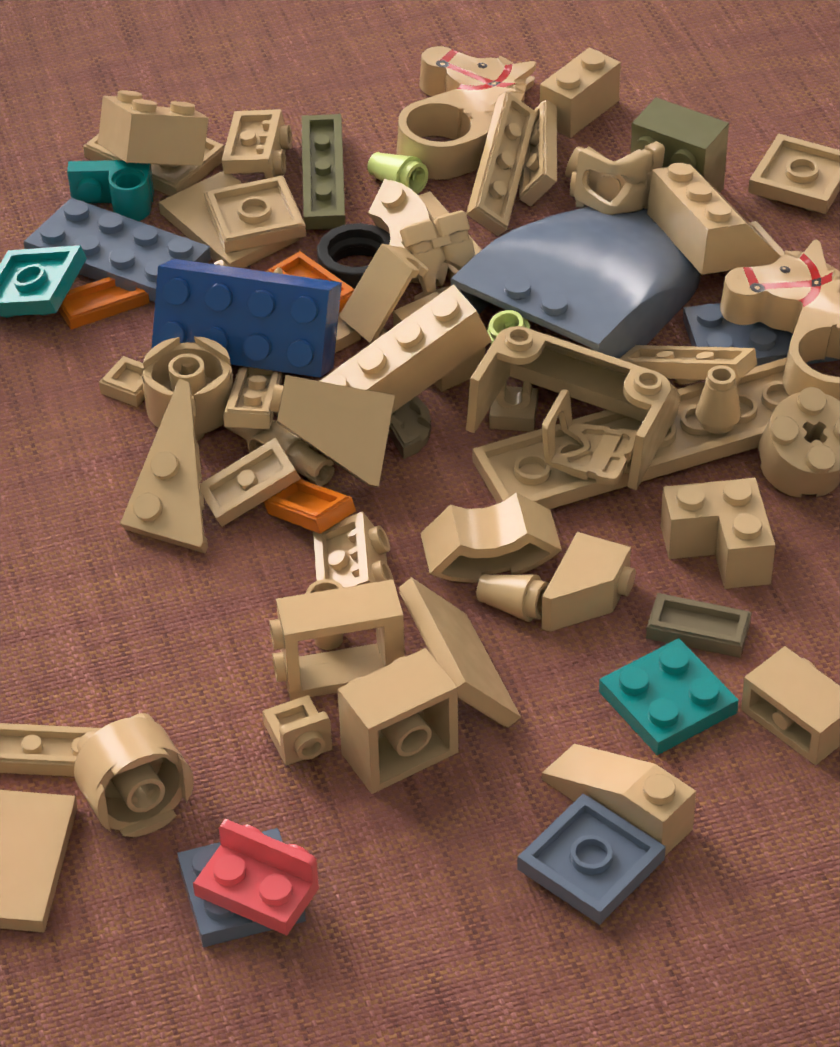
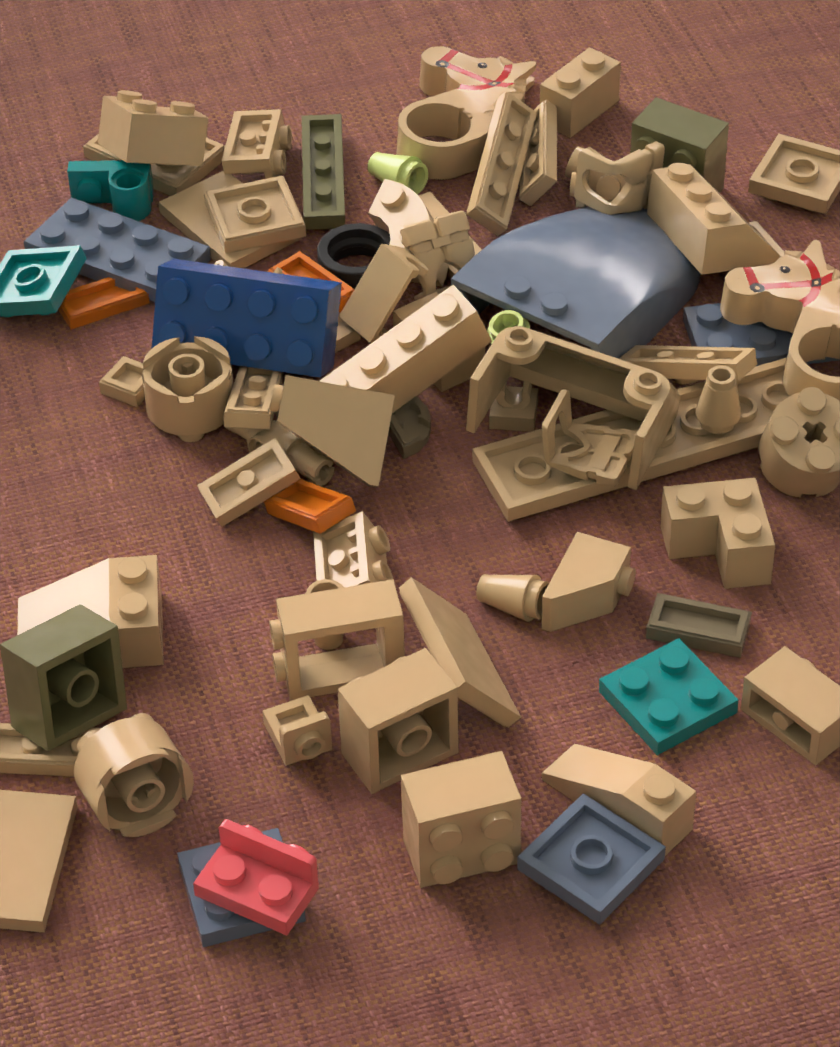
(63, 676): none -> olive brick
(119, 590): none -> tan slope
(168, 492): tan wing -> none
(461, 819): none -> tan brick
(490, 540): tan brick -> none

